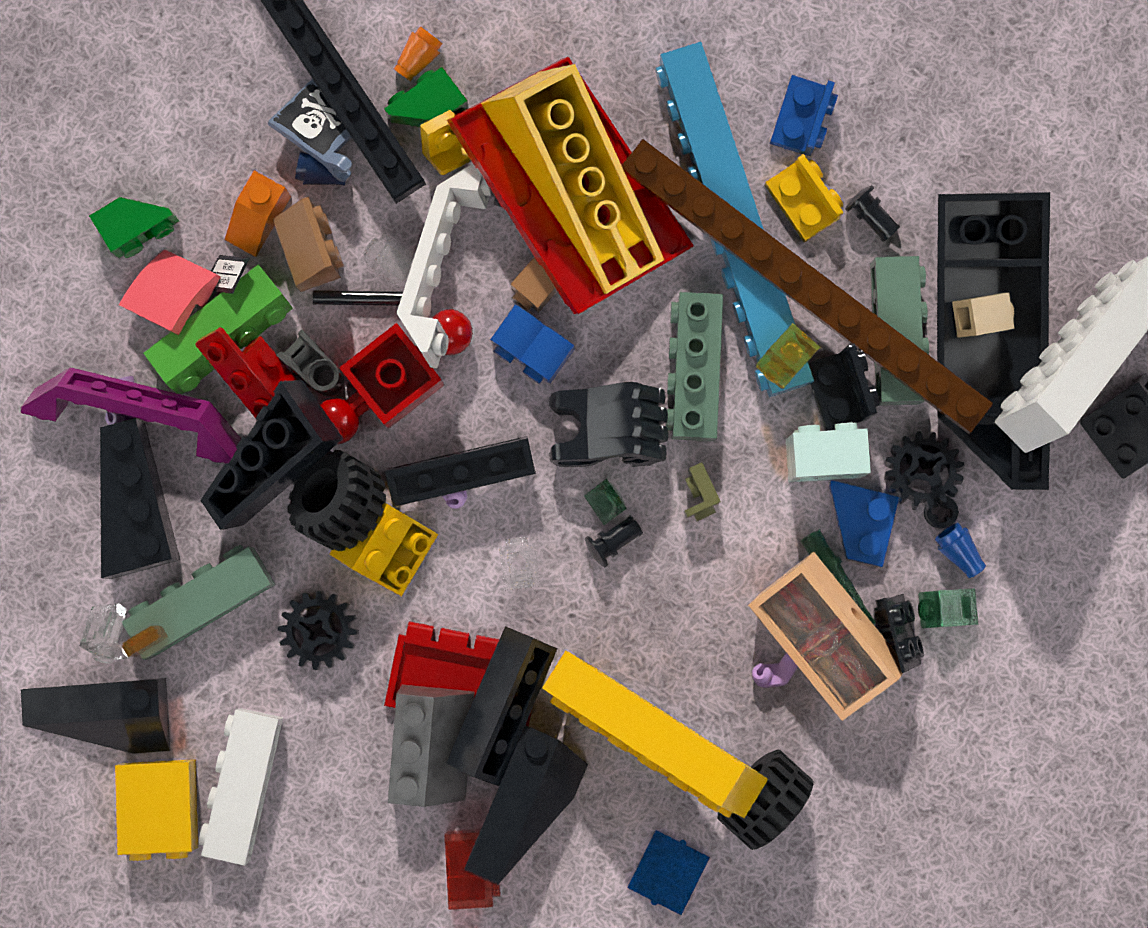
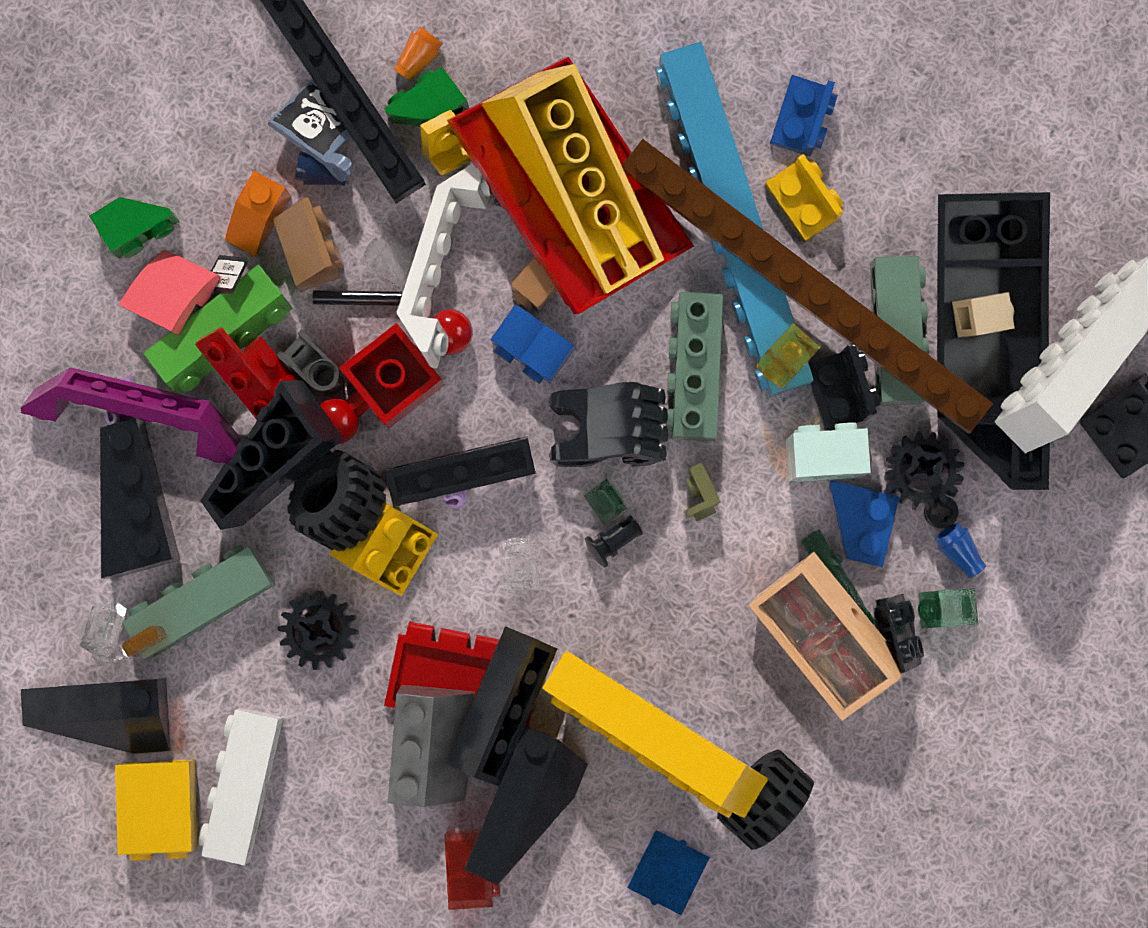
(774, 674): lavender arm -> none
(873, 213): black pin -> none

